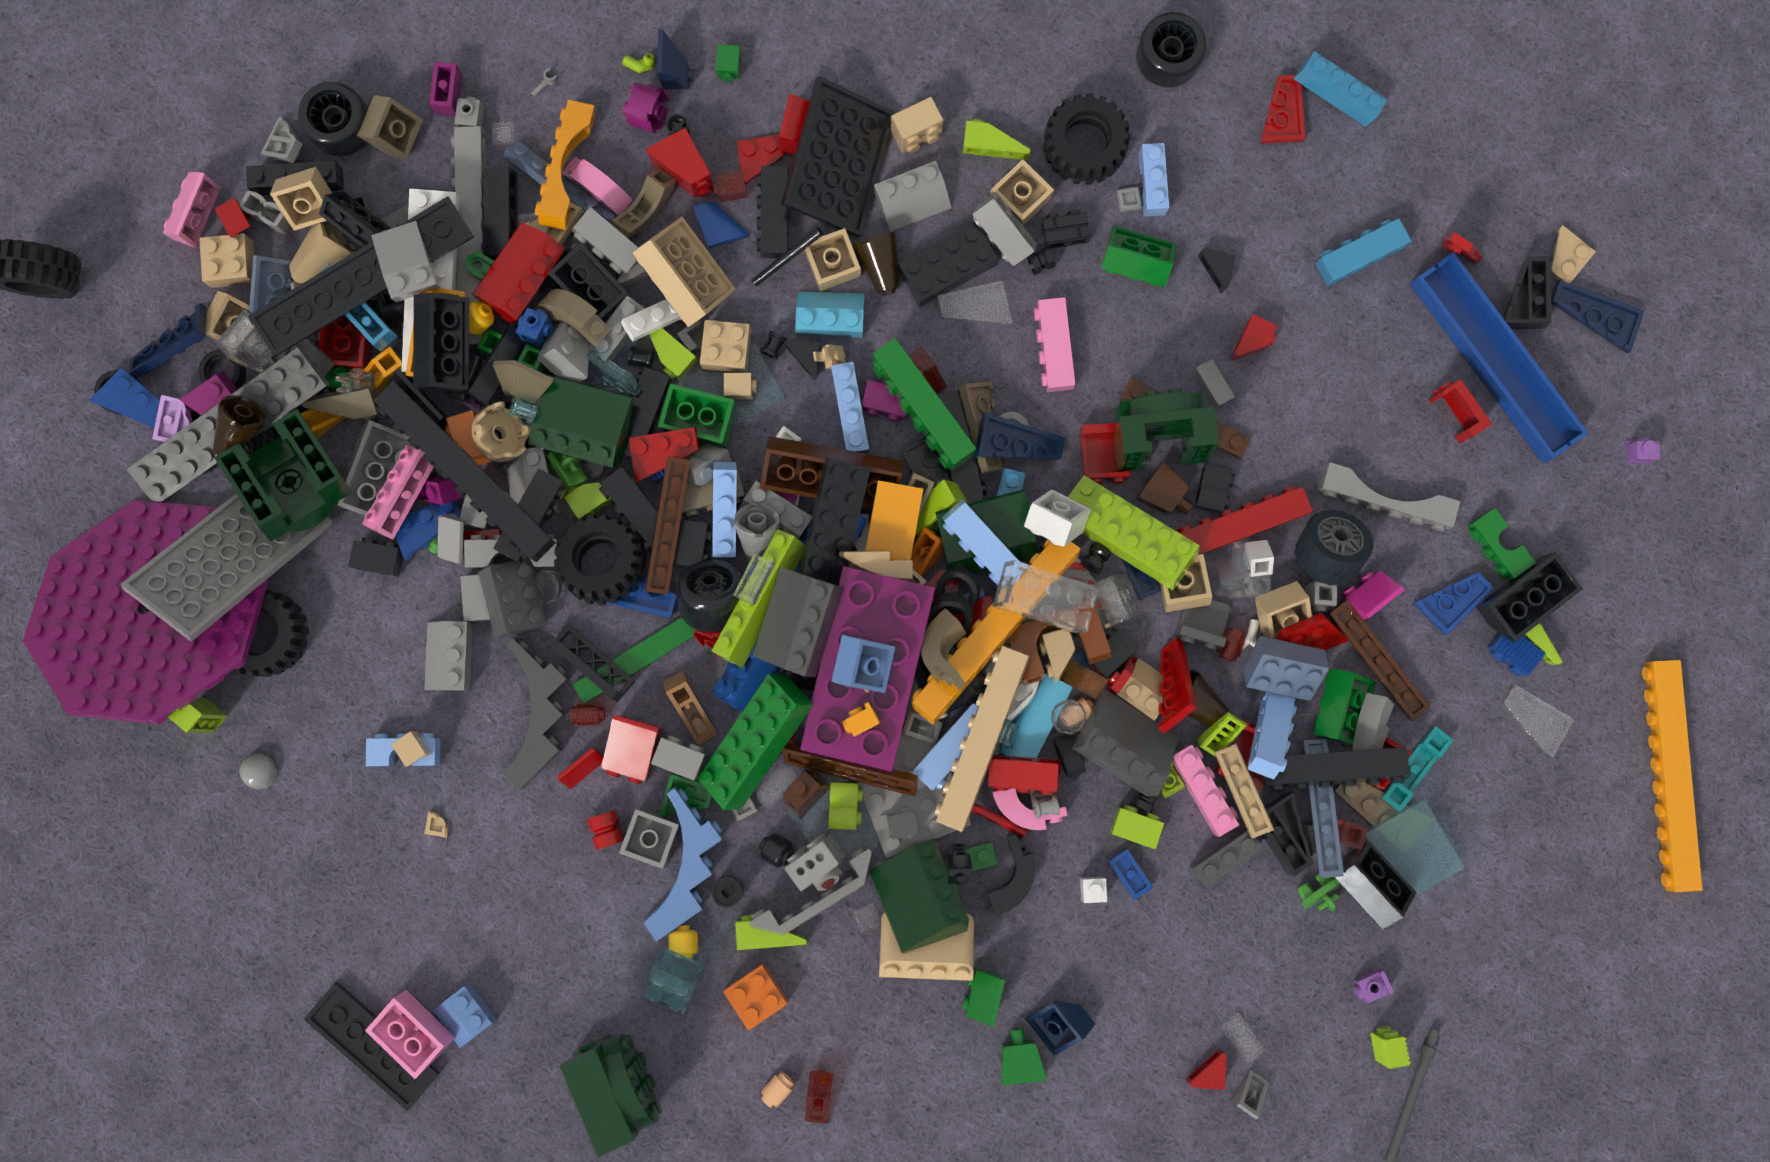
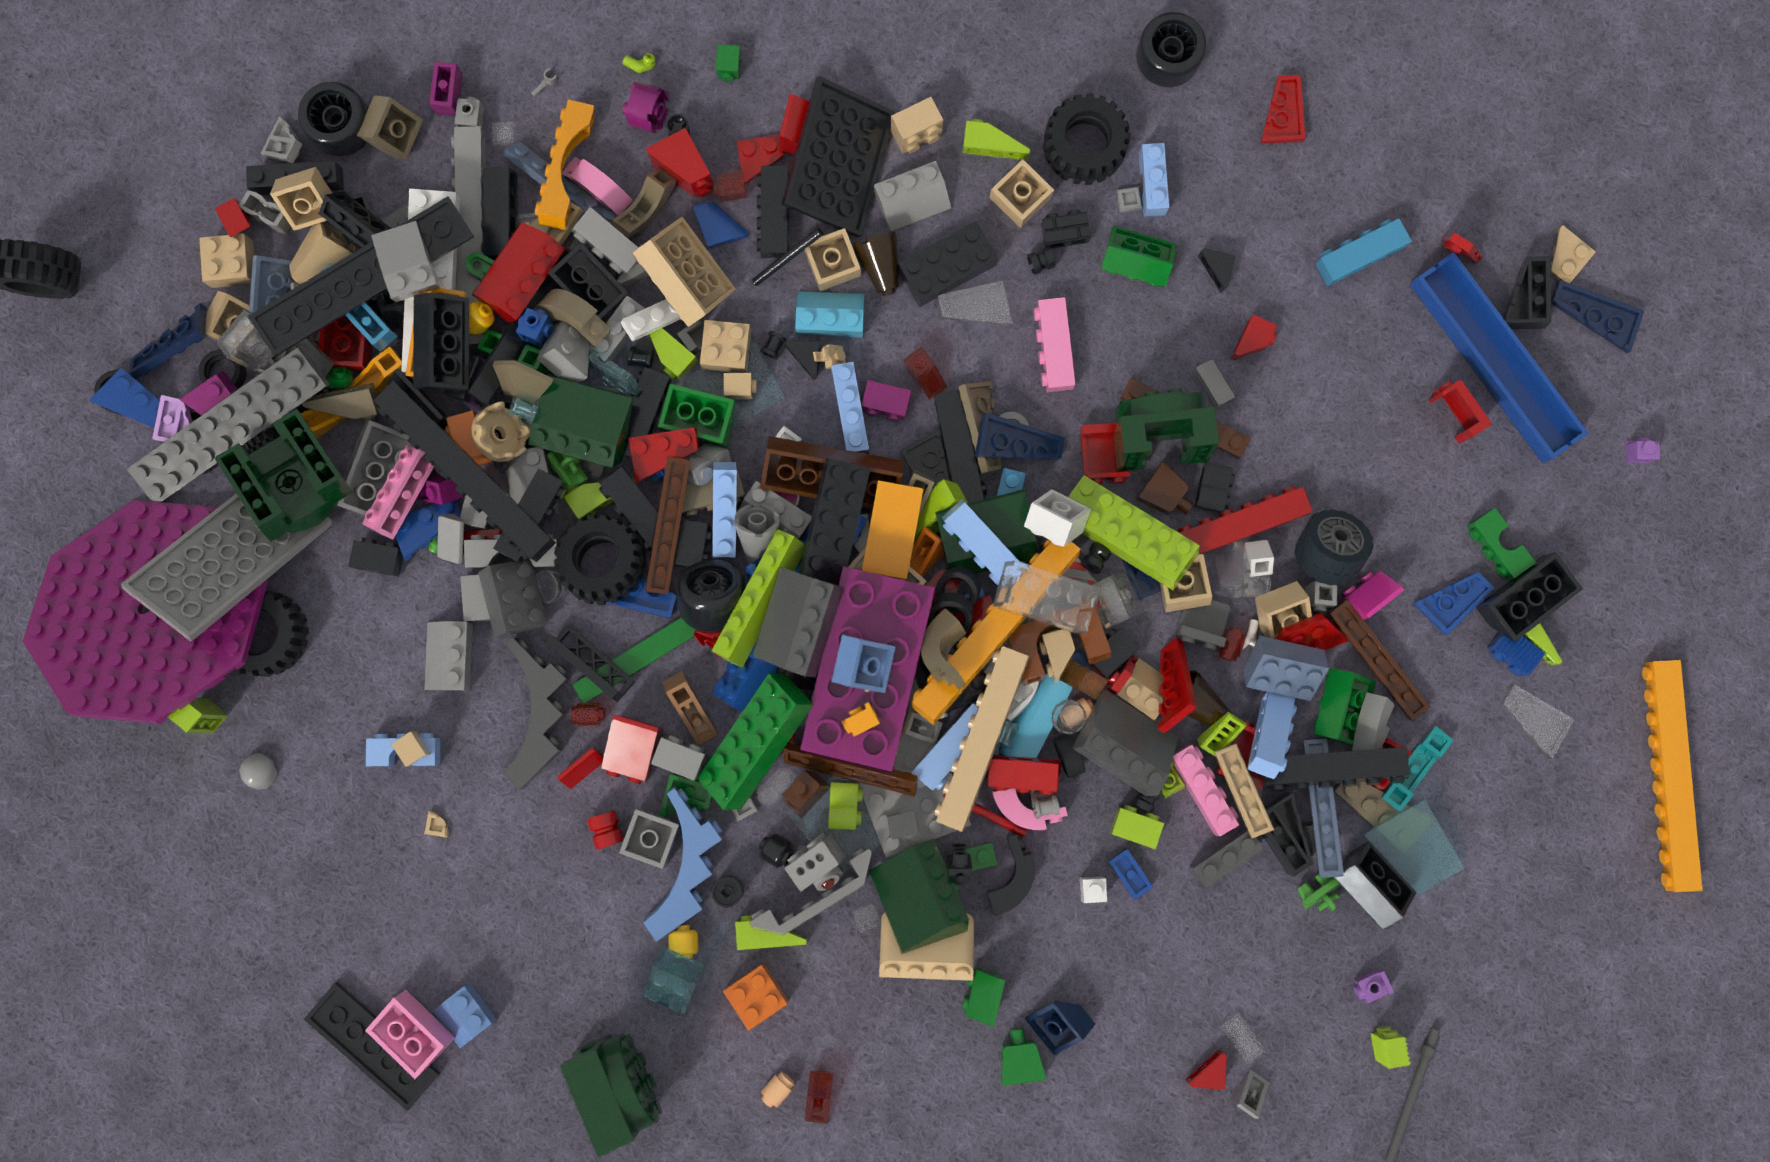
(191, 209): bright pink slope -> none
(237, 422): dark brown cone -> none
(356, 378): clear plate -> none
(672, 65): dark blue slope -> none
(754, 579): clear tile -> none
(879, 563): tan slope -> none
(923, 405): green brick -> none
(1004, 229): light grey brick -> none
(1340, 89): dark azure brick -> none
(1344, 483): light grey arch -> none
(1351, 834): clear red brick -> none

